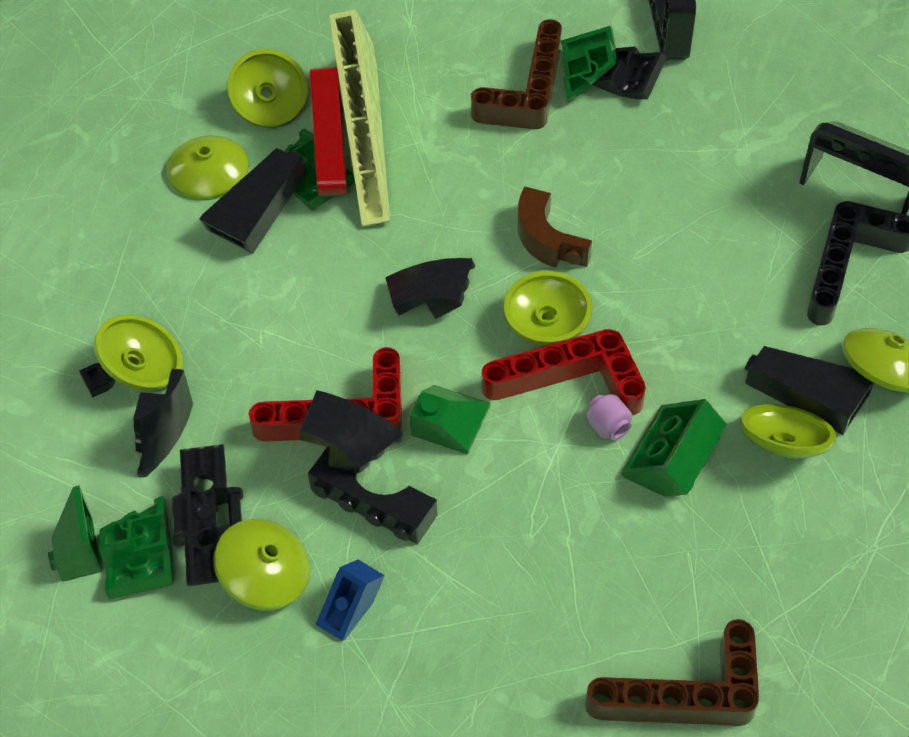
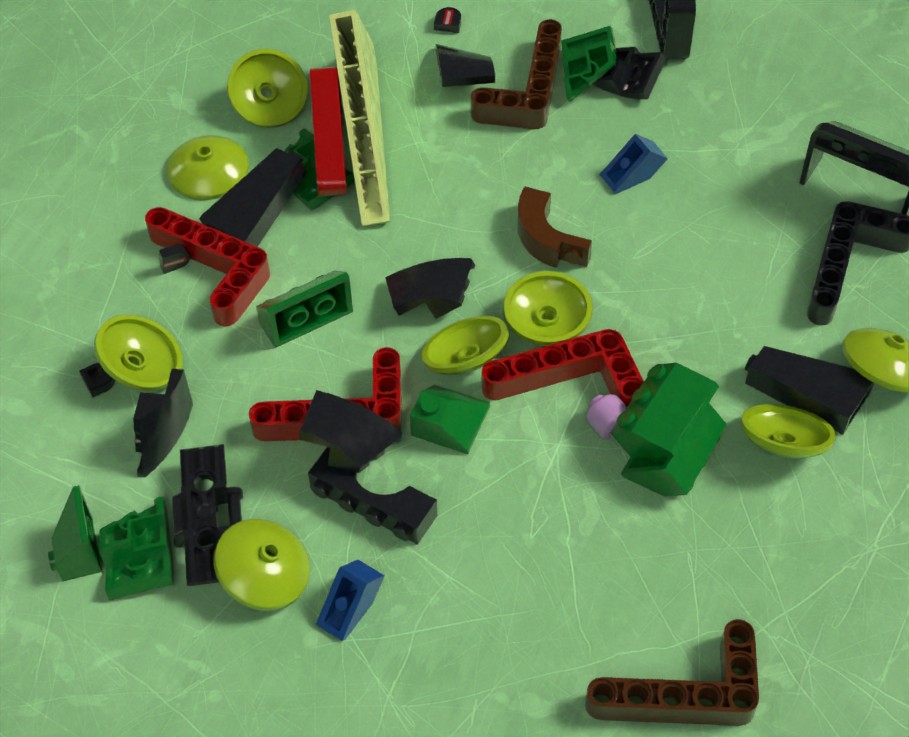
(173, 258): none -> black tile
(242, 263): none -> red beam
(306, 307): none -> green slope
(448, 20): none -> black tile
(463, 67): none -> black slope
(465, 345): none -> lime dish
(633, 164): none -> blue slope
(663, 411): none -> green slope

